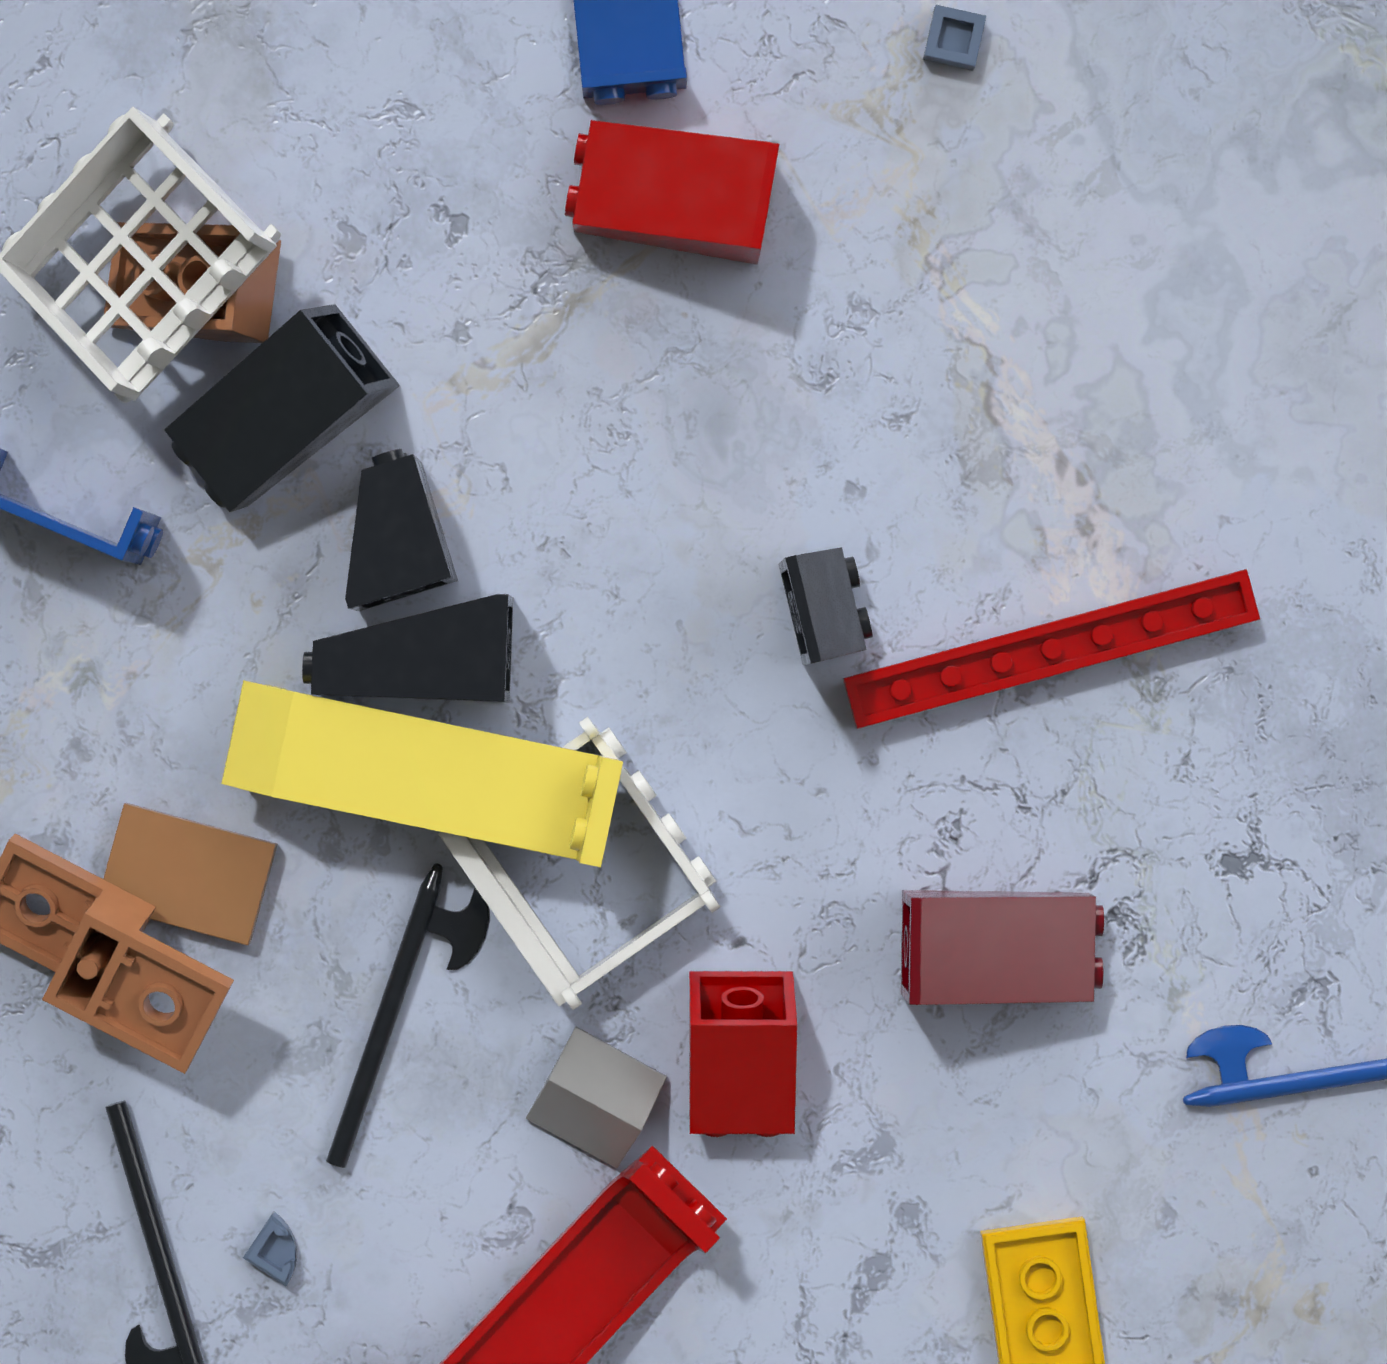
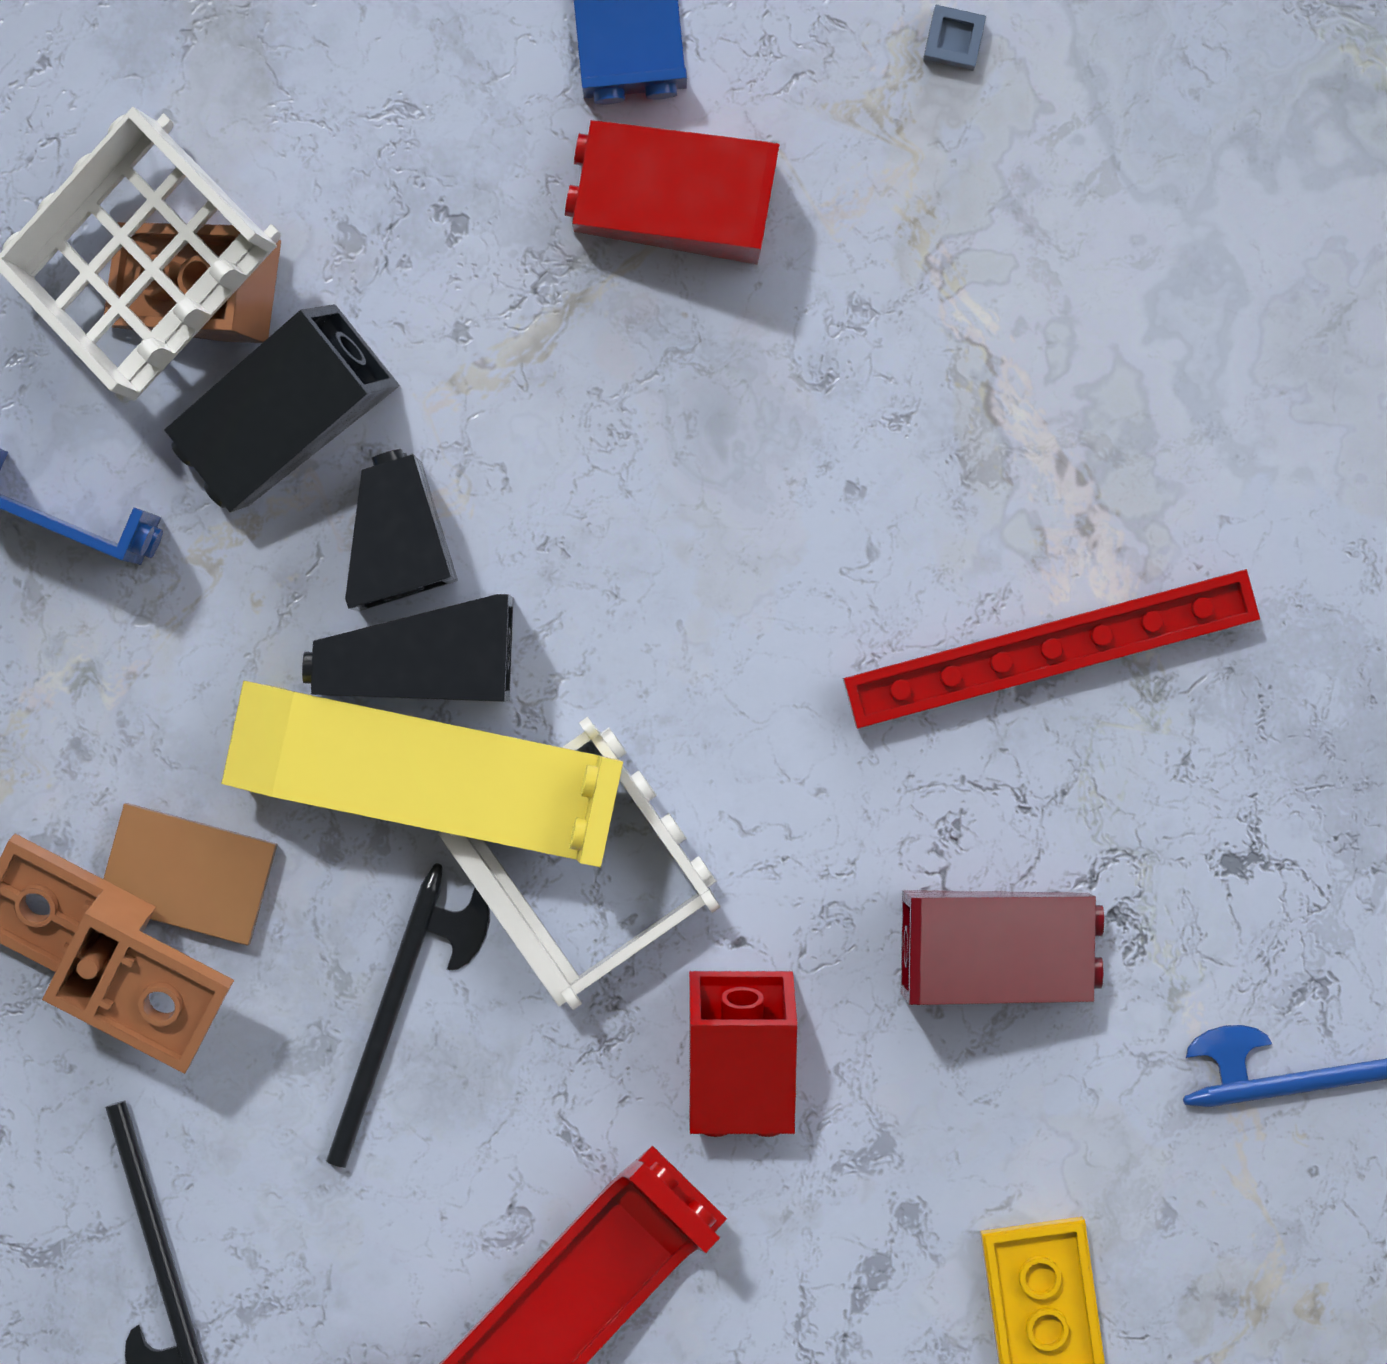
(274, 1250): sand blue tile -> none
(597, 1097): light grey slope -> none
(824, 605): black slope -> none

